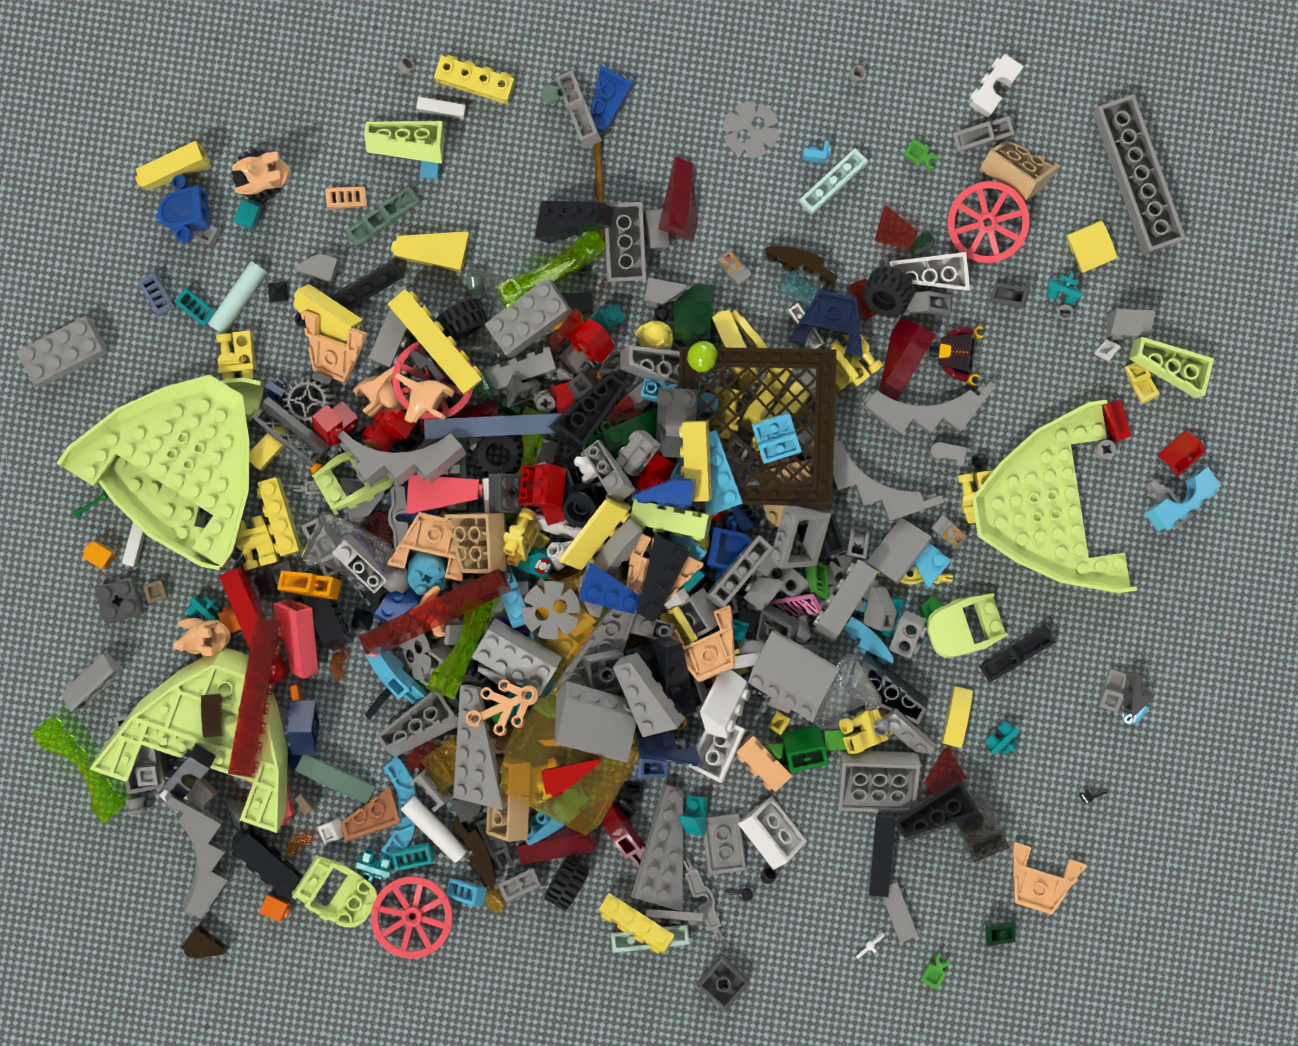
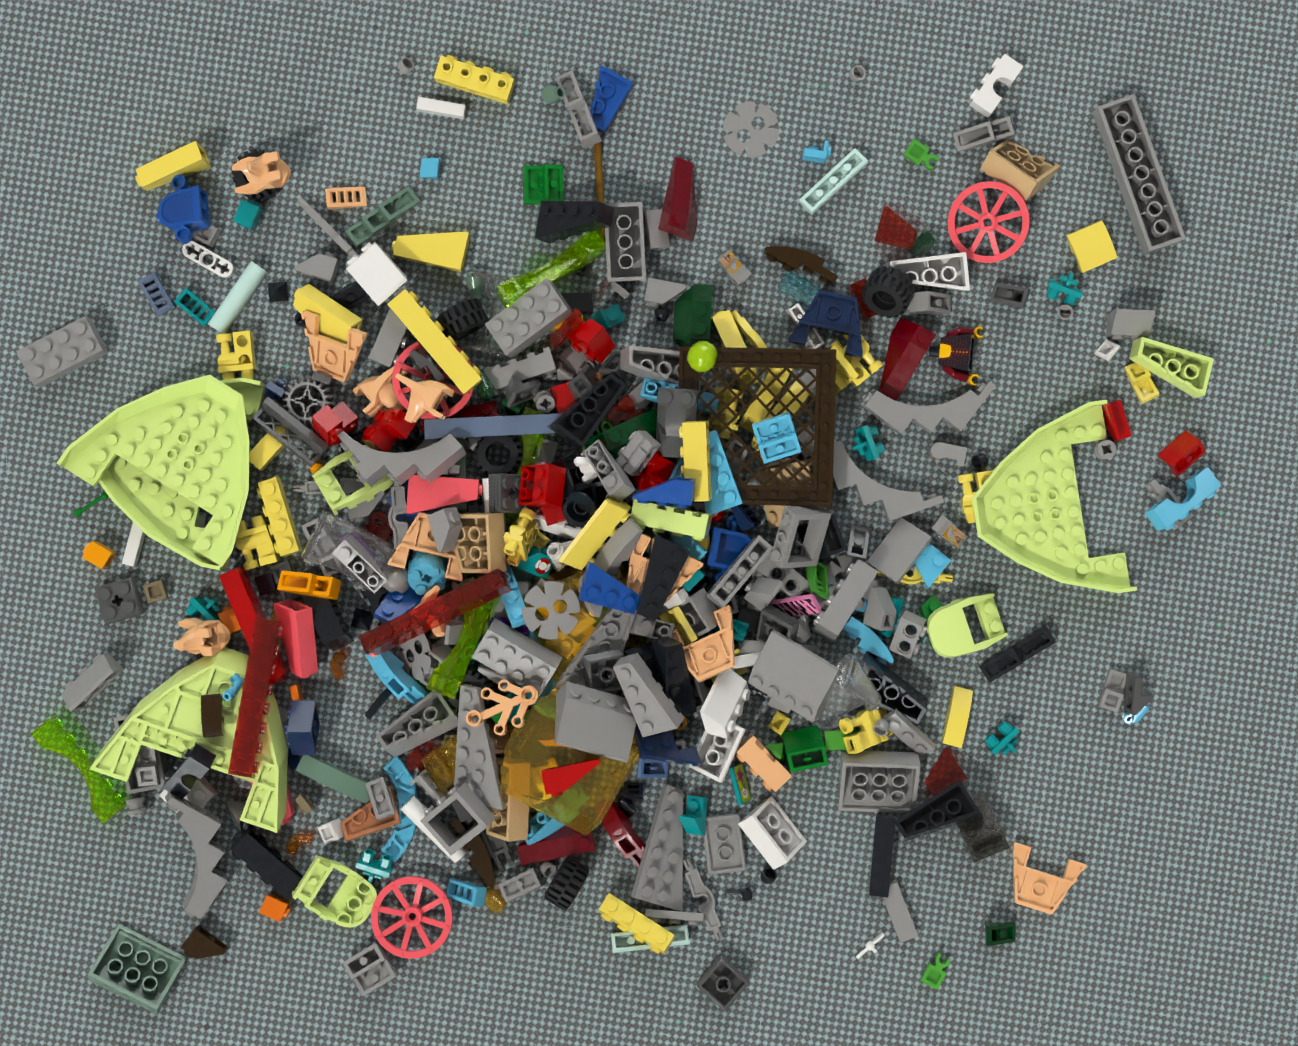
(137, 968): none -> sand green slope
(194, 257): none -> white beam
(234, 689): none -> medium azure arm
(326, 227): none -> light grey piece
(370, 969): none -> light grey brick
(376, 272): none -> white slope
(380, 798): none -> light grey plate
(406, 139): yellowish green wedge -> none
(414, 862): teal slope -> none
(445, 528): none -> light grey slope
(471, 804): none -> light grey window
(542, 184): none -> green slope
(550, 872): none -> light grey hinge
(621, 290): none -> flat silver tile
(655, 335): light yellow helmet -> none
(739, 783): none -> slope
(865, 443): none -> teal hips
(1087, 797): black hand -> none

